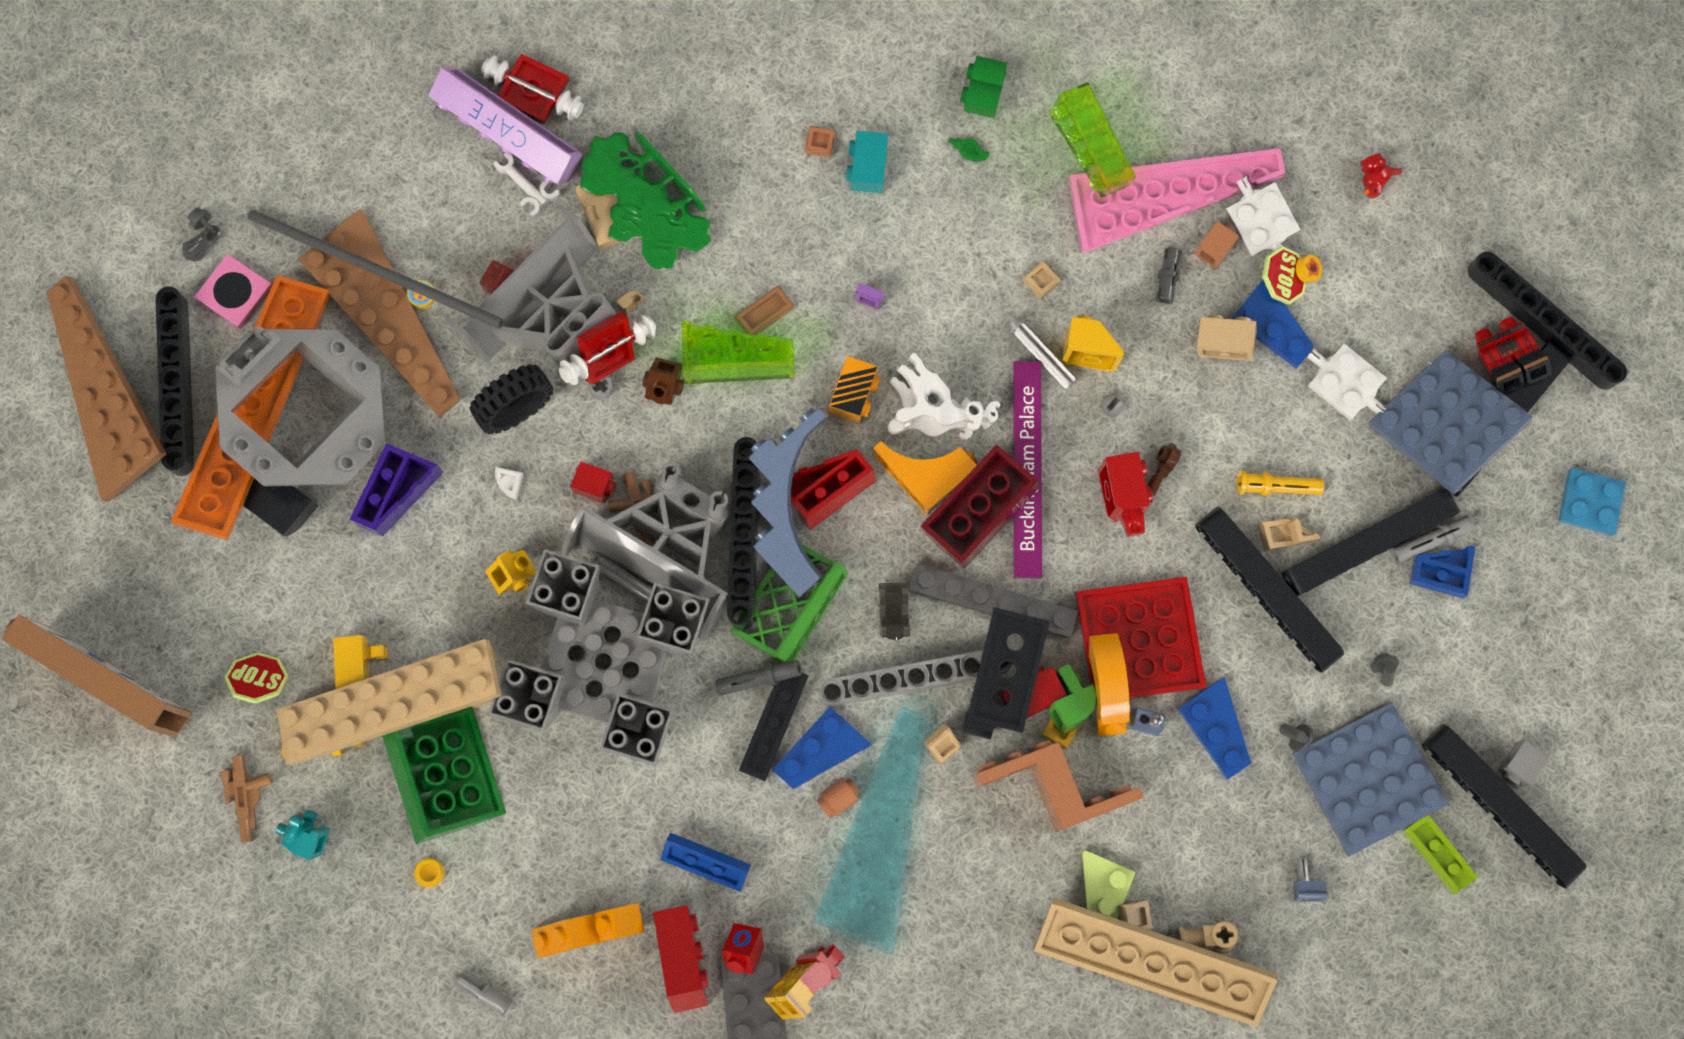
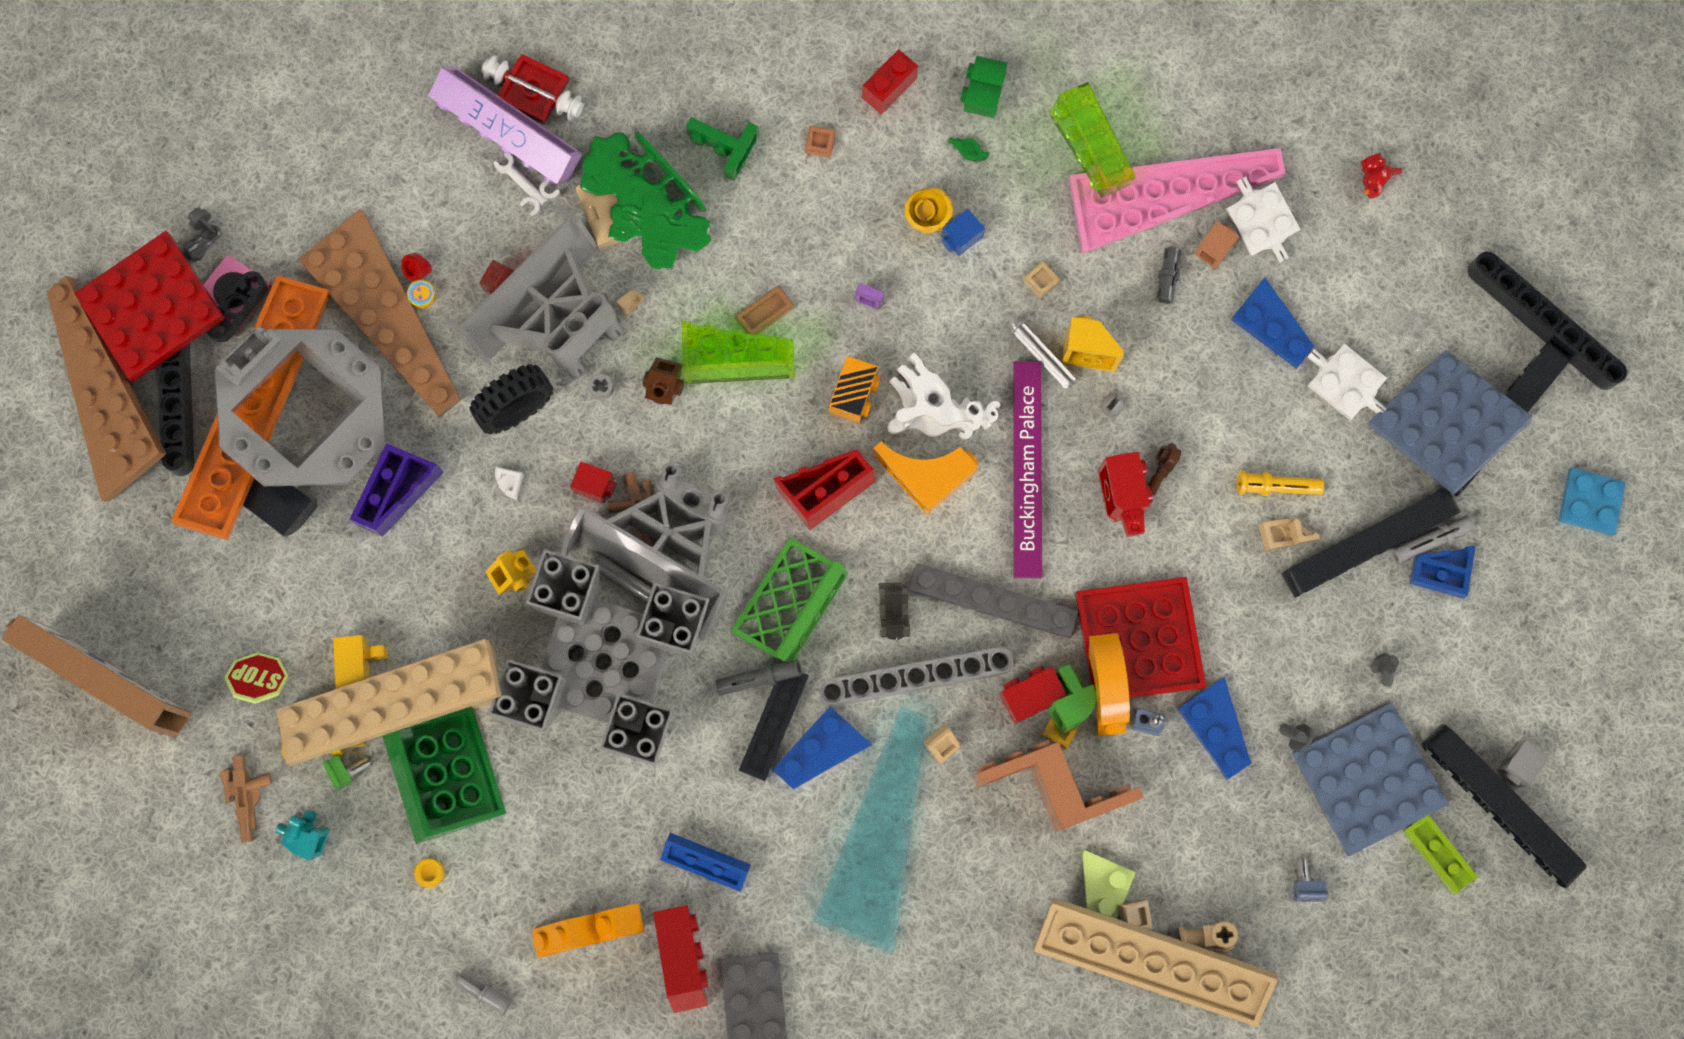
(149, 306): none -> red plate
(238, 318): none -> black beam
(339, 774): none -> bright green piece
(376, 269): dark grey piece -> none
(415, 266): none -> red tile
(606, 348): red plate -> none
(725, 144): none -> green bracket
(743, 546): black beam -> none
(743, 948): red brick -> none
(781, 544): sand blue arch -> none
(803, 980): hips -> none
(838, 797): nougat brick -> none
(868, 161): teal brick -> none
(889, 81): none -> red brick
(928, 210): none -> yellow hair
(962, 232): none -> blue brick
(980, 506): dark red brick -> none
(982, 711): black hinge -> none
(1227, 338): tan brick -> none
(1270, 588): black beam -> none
(1281, 275): piece -> none
(1309, 268): yellow tile -> none
(1511, 356): hips -> none

